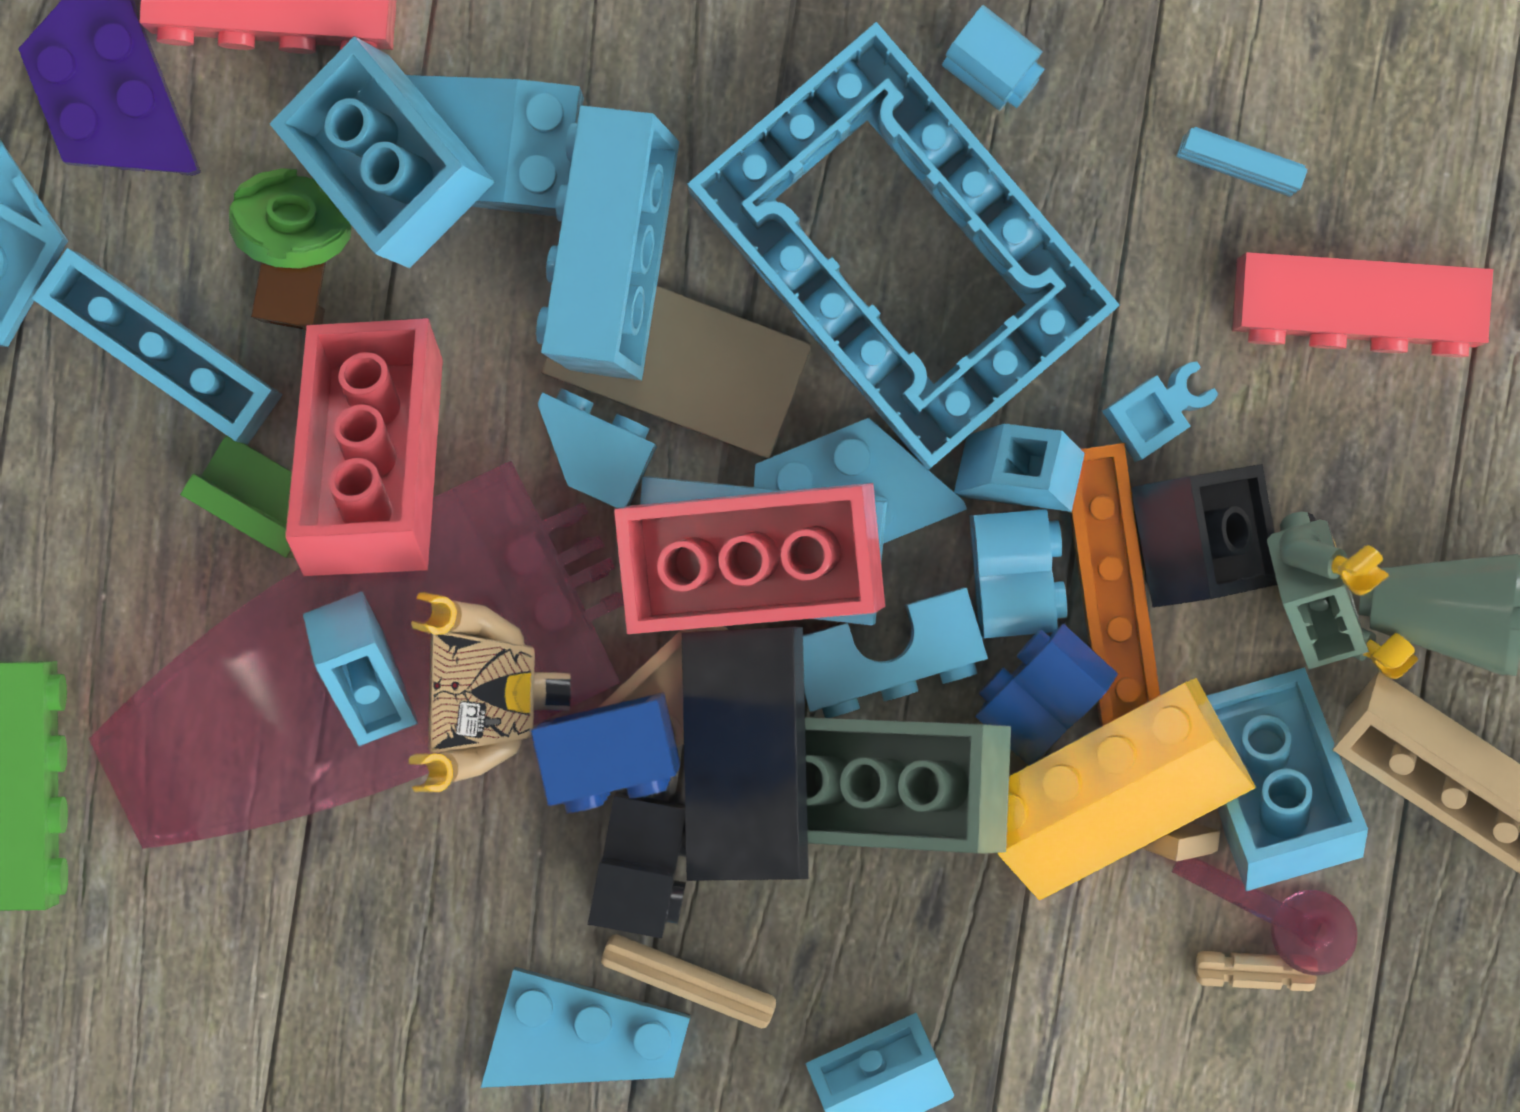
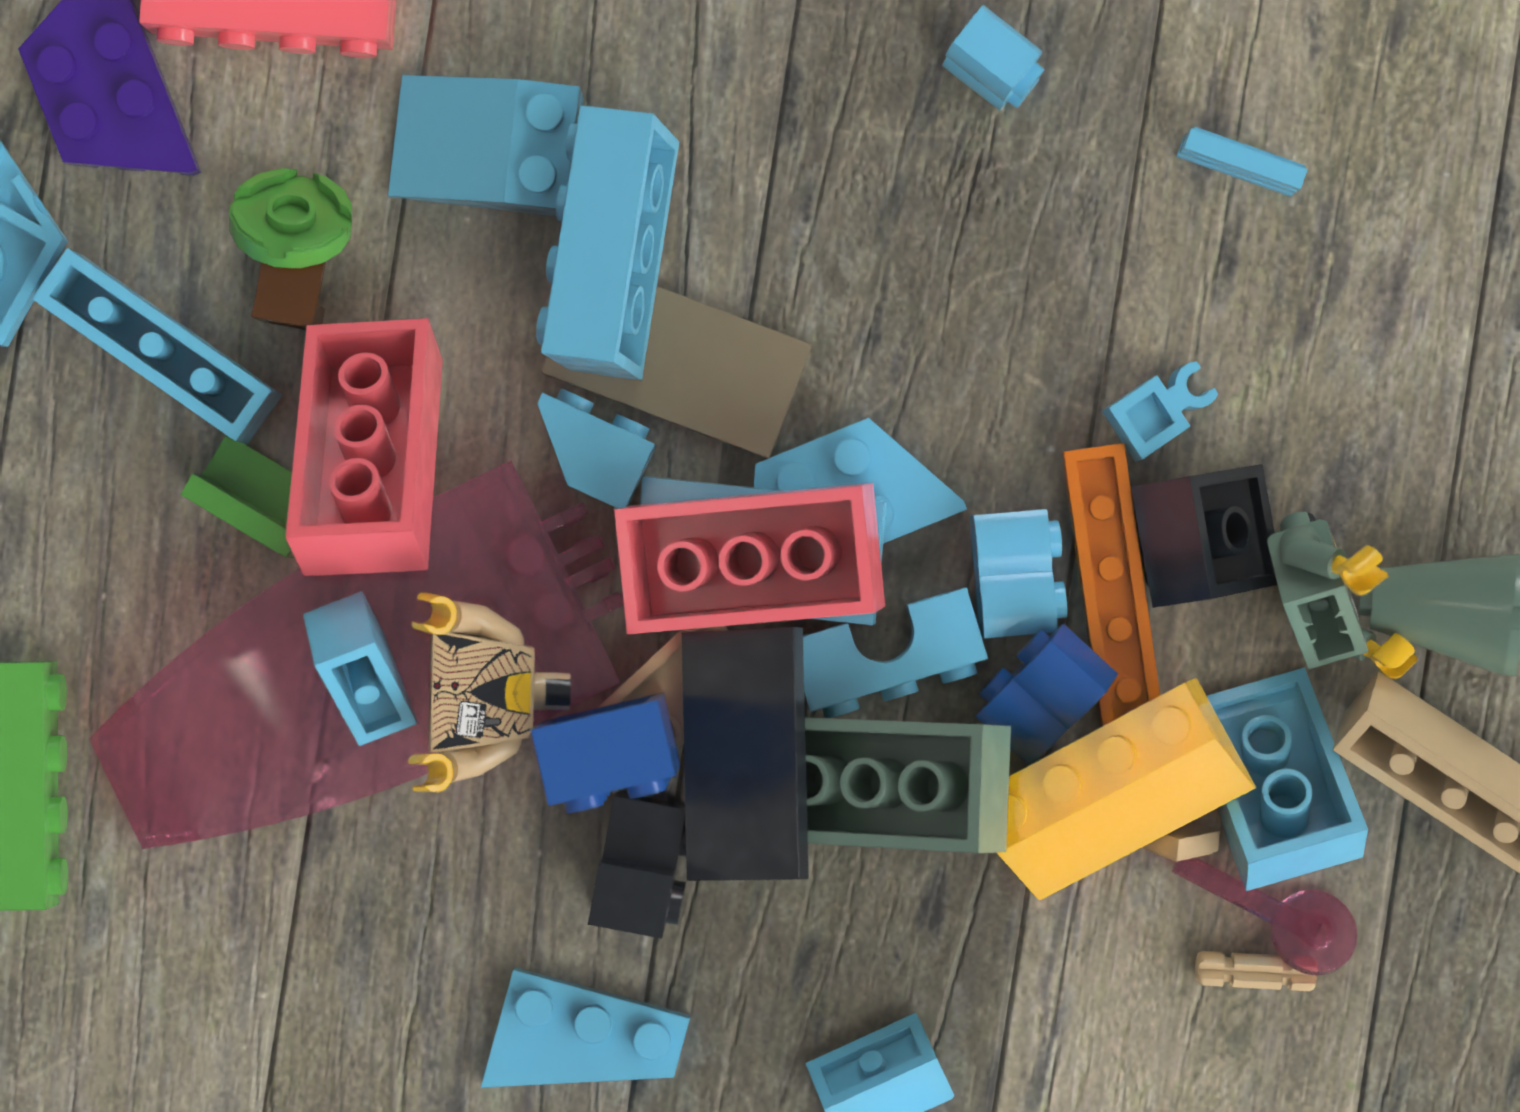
(381, 153): medium azure brick -> none
(688, 981): tan axle -> none
(882, 86): medium azure brick -> none
(1020, 467): medium azure slope -> none
(1362, 302): coral brick -> none

